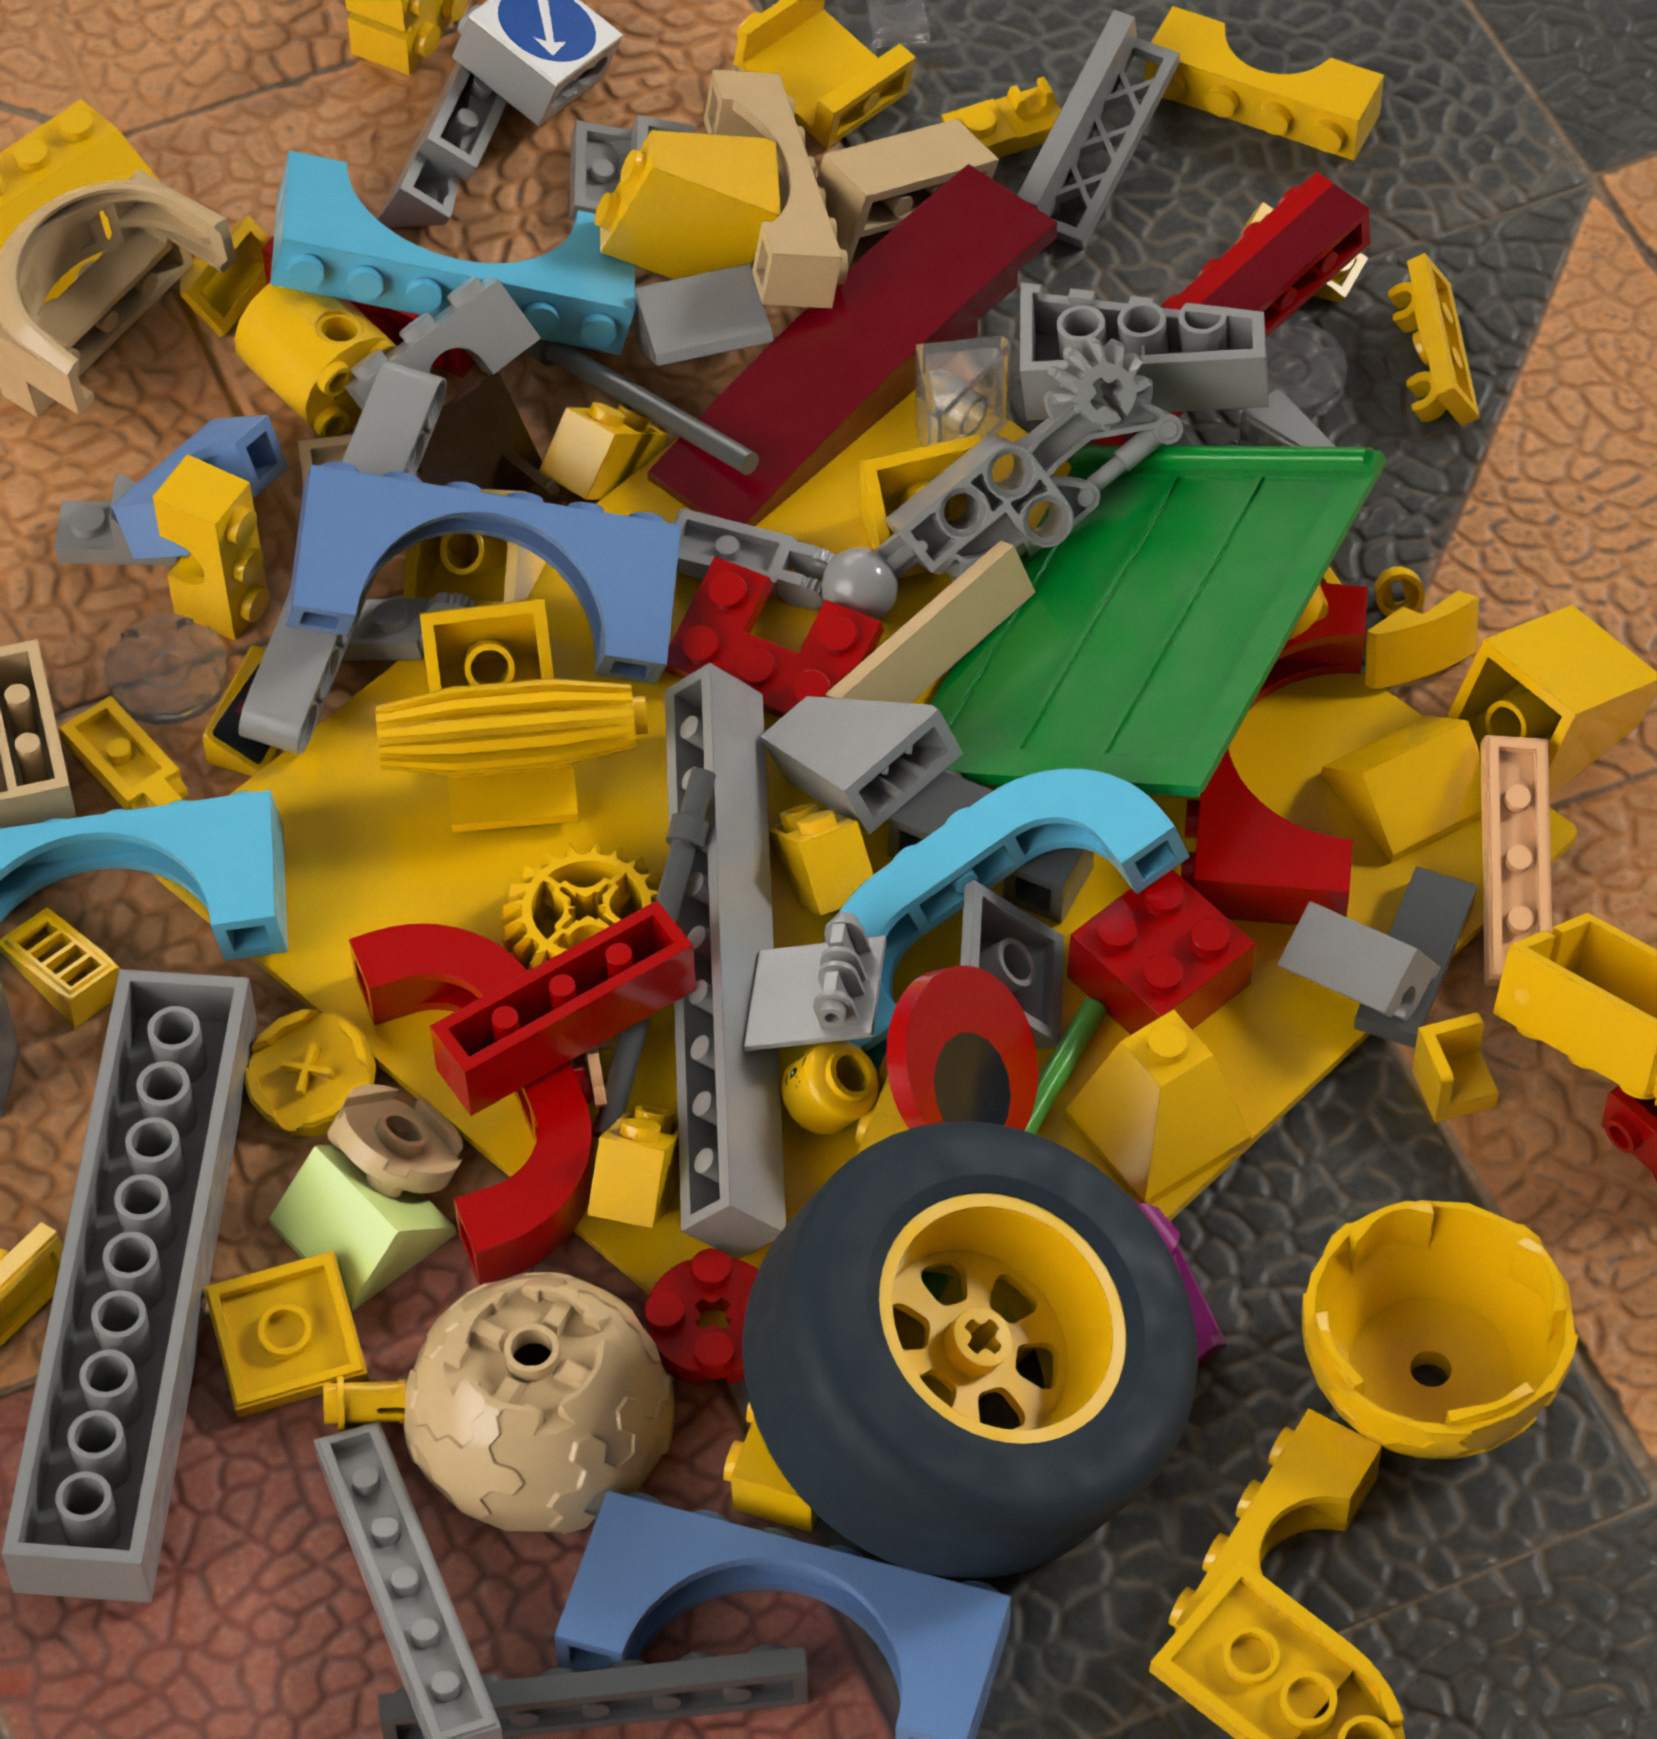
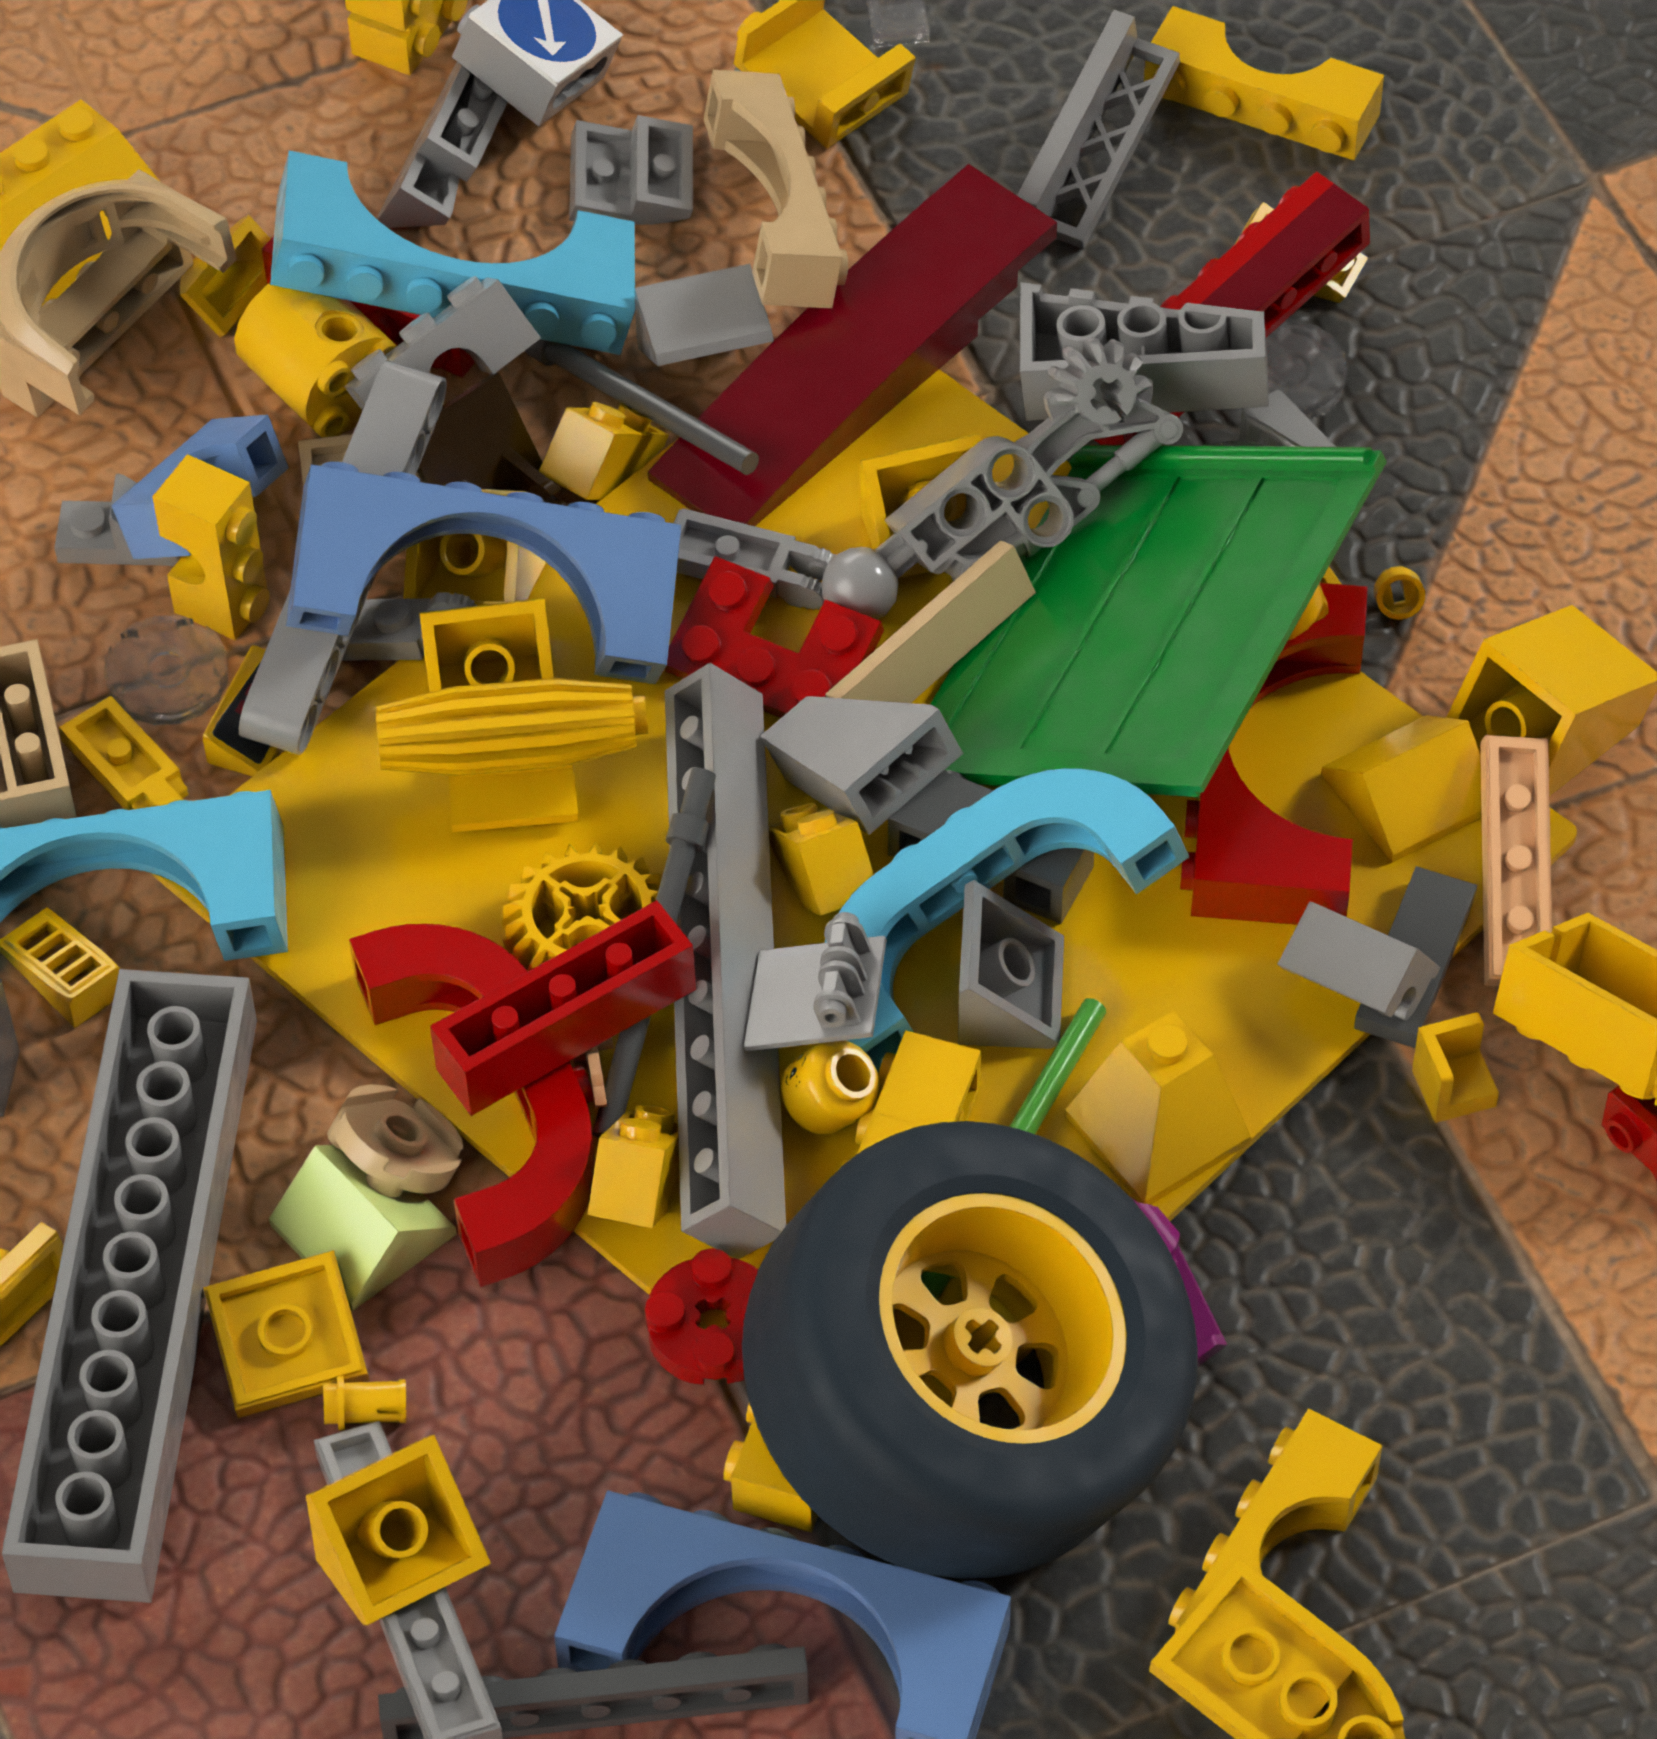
(306, 1070): yellow tile -> none
(394, 1531): none -> yellow slope
(544, 1438): tan piece -> none
(690, 203): yellow slope -> none
(888, 178): tan wedge -> none
(961, 1051): red piece -> none
(962, 388): clear slope -> none
(1012, 121): yellow plate -> none
(1160, 956): red brick -> none
(1419, 644): yellow slope -> none
(1437, 342): yellow plate -> none
(1447, 1293): yellow piece -> none

